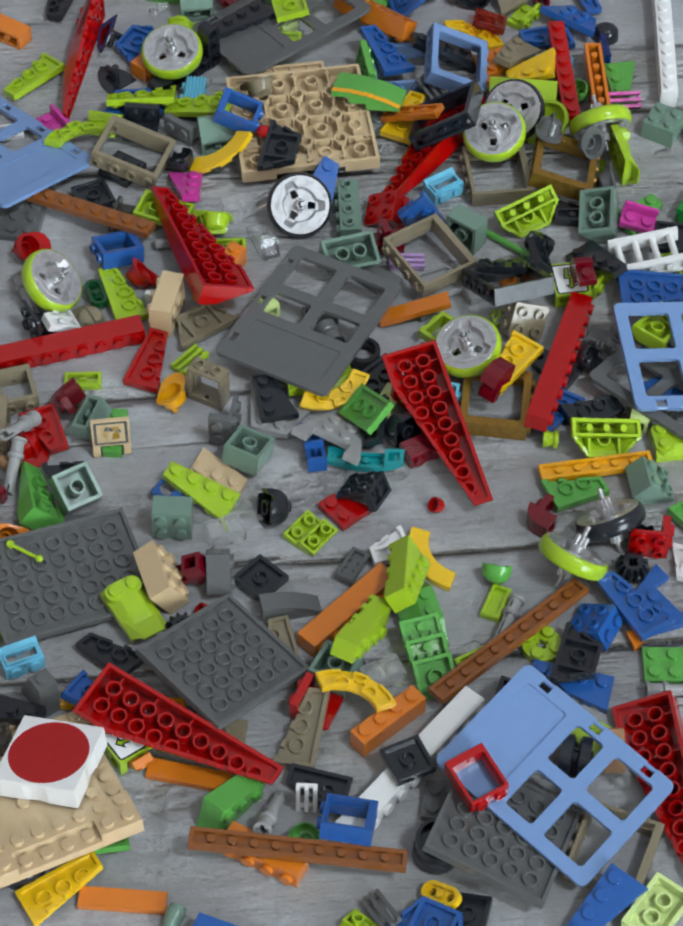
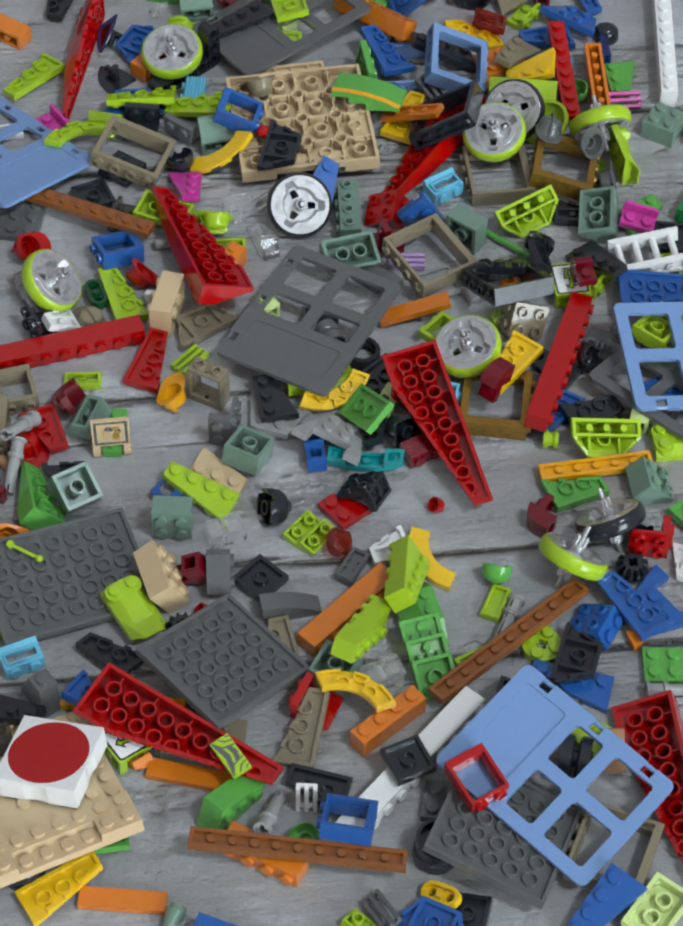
(230, 756): none -> lime tile
(338, 542): none -> clear red hair

